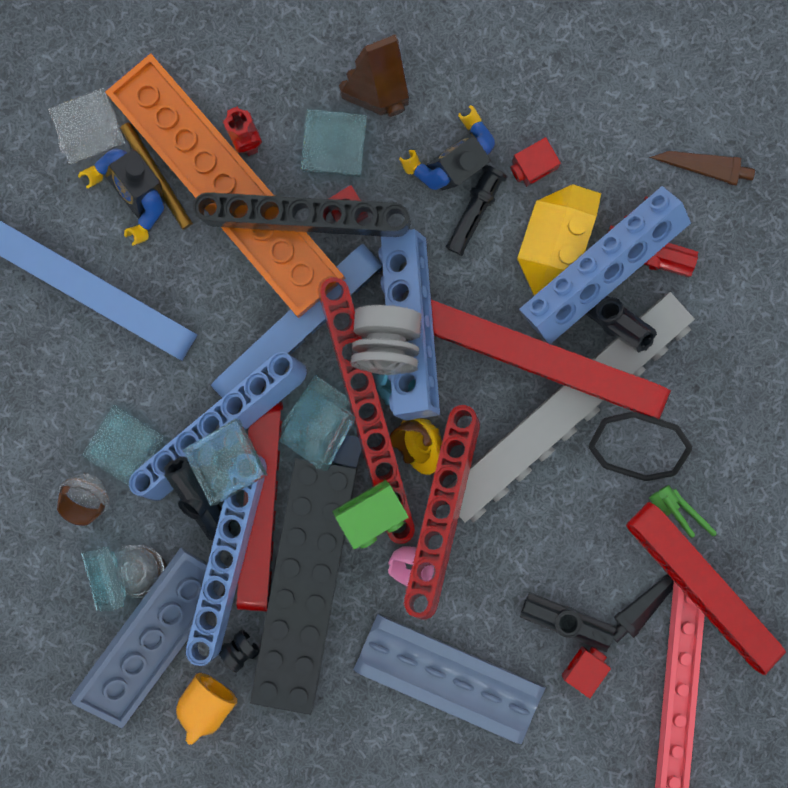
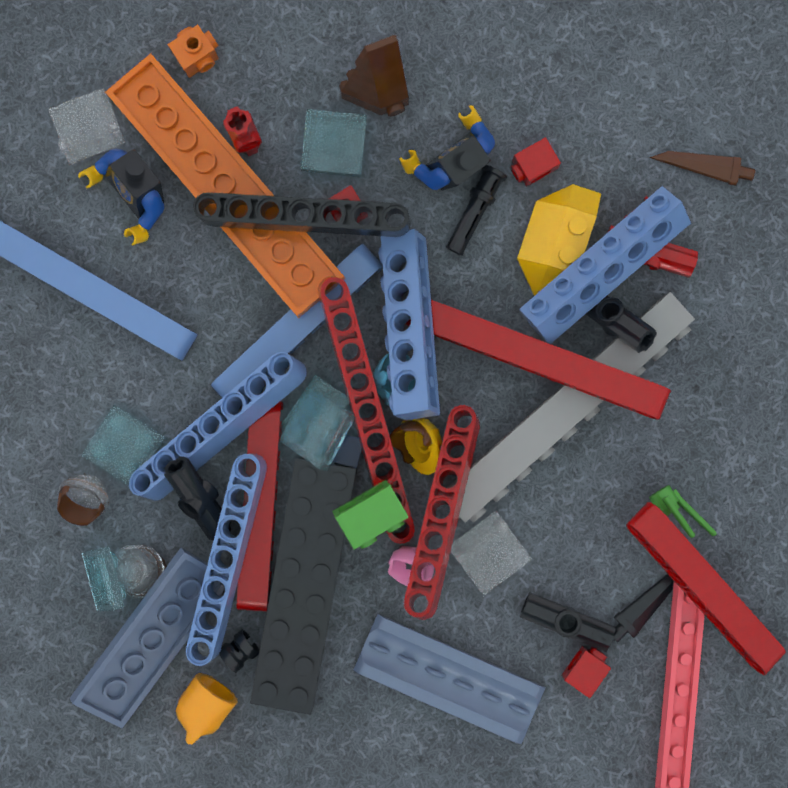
(169, 196): pearl gold bar -> none
(194, 50): none -> orange brick
(225, 462): clear light blue plate -> none
(386, 334): light grey wheel -> none
(490, 553): none -> clear hinge
(643, 417): black piece -> none

